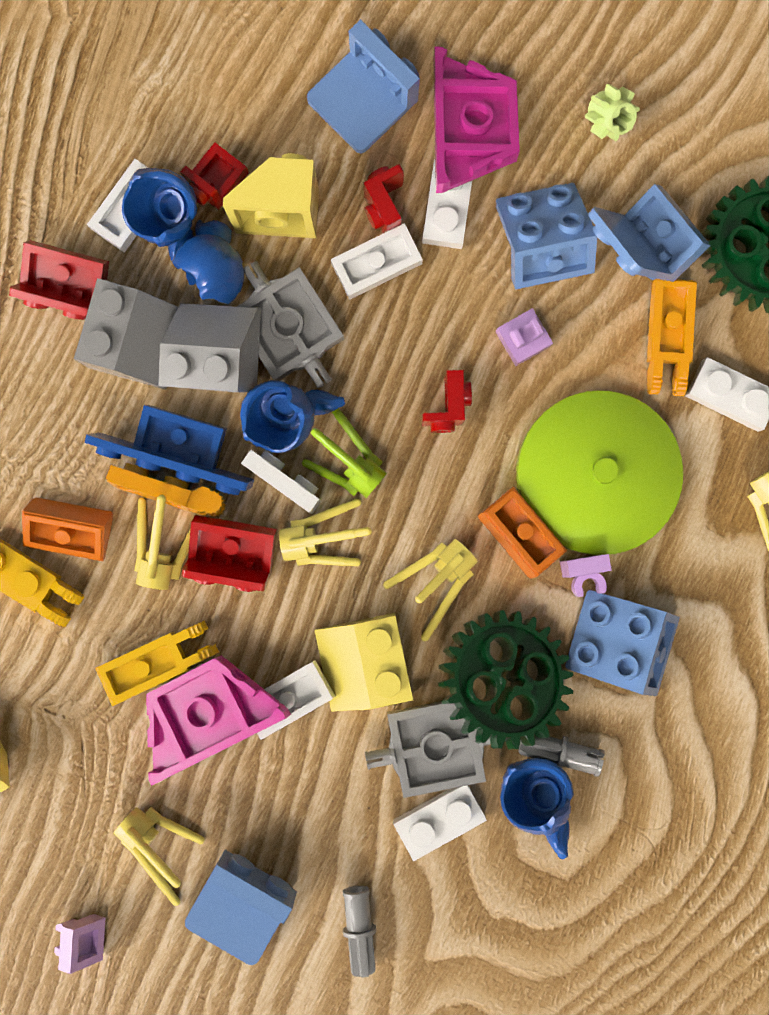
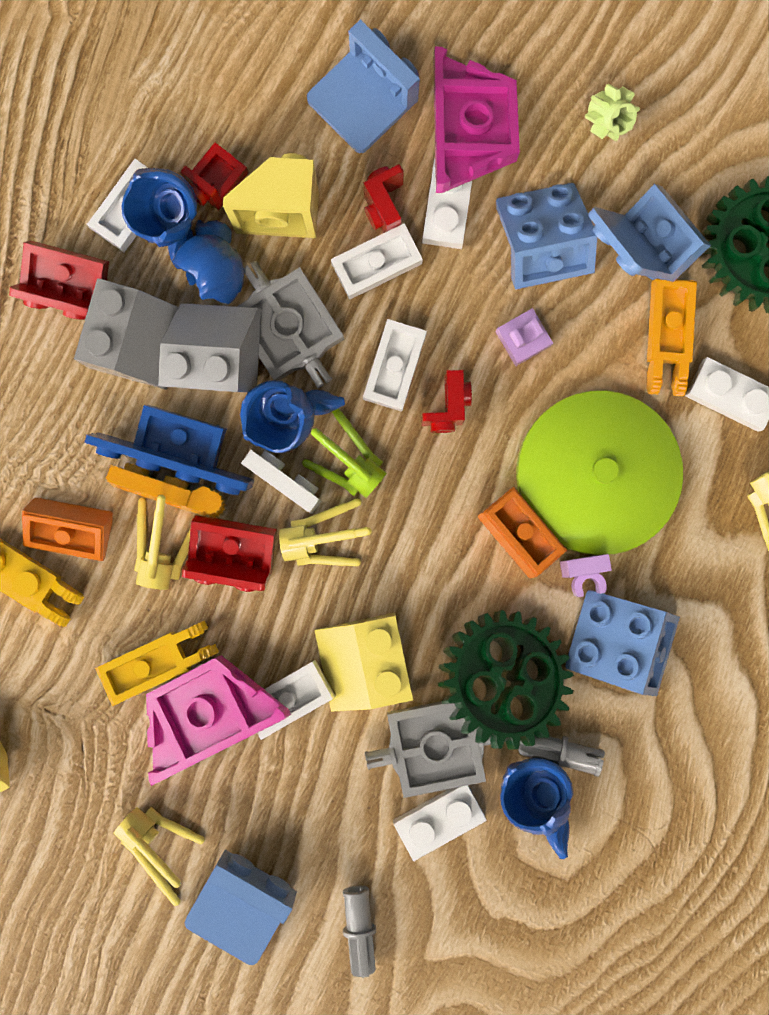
(80, 943): lavender tile -> none
(394, 365): none -> white plate
(453, 563): light yellow plant -> none

